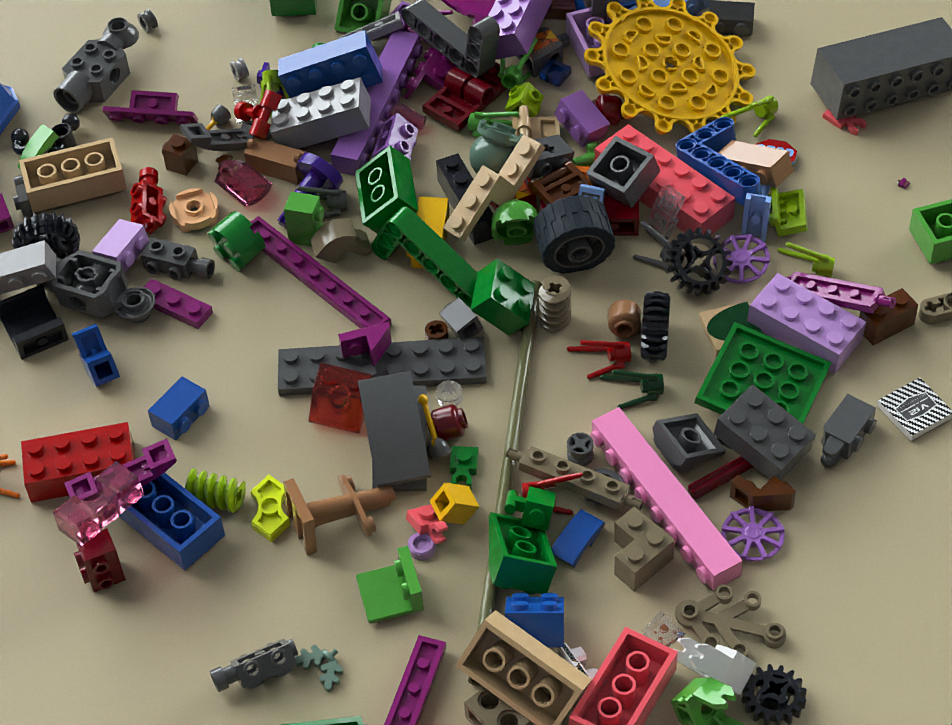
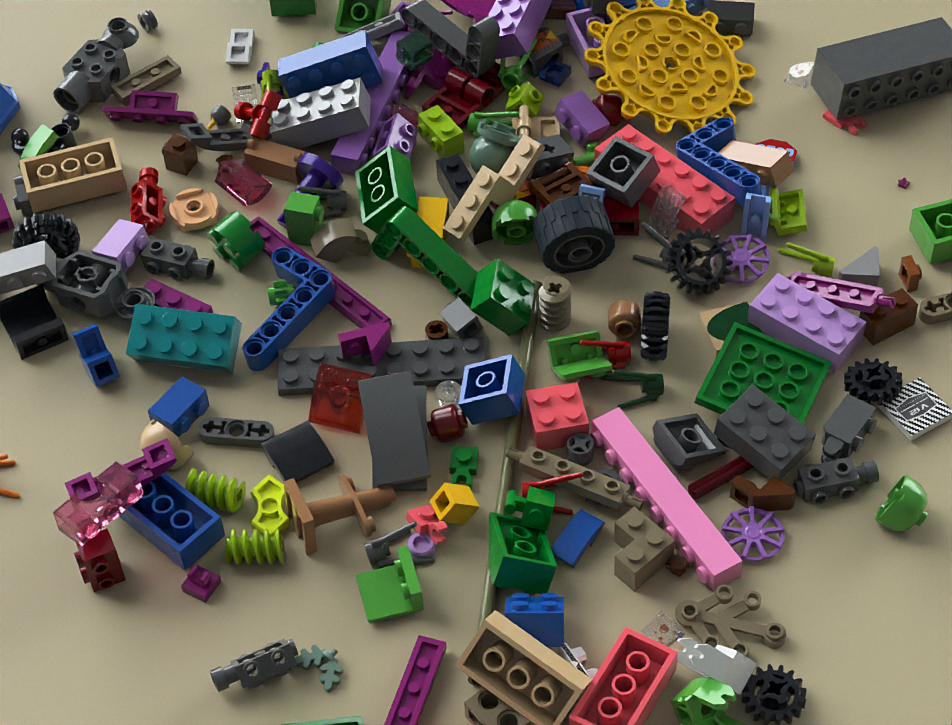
(63, 457): red brick -> none
(146, 78): none -> dark tan plate
(156, 432): none -> tan cylinder
(184, 338): none -> teal brick
(200, 583): none -> magenta tile
(229, 425): none -> dark grey beam
(239, 69): light grey bush -> none
(240, 46): none -> white slope
(254, 547): none -> lime piece
(279, 292): none -> bright green gear
(298, 452): none -> black slope
(312, 294): none -> blue beam
(378, 549): none -> dark grey plant
(414, 50): none -> clear green brick
(437, 446): hinge -> none
(440, 132): none -> lime brick
(492, 389): none -> blue brick
(555, 415): none -> coral brick
(572, 360): none -> bright green bracket
(677, 565): none -> reddish brown piece
(763, 108): lime plant -> none
(800, 74): none -> clear slope
(833, 478): none -> dark grey brick
(863, 269): none -> light grey slope
(873, 381): none -> black gear
(904, 506): none -> bright green cylinder
(910, 273): none -> dark orange plate

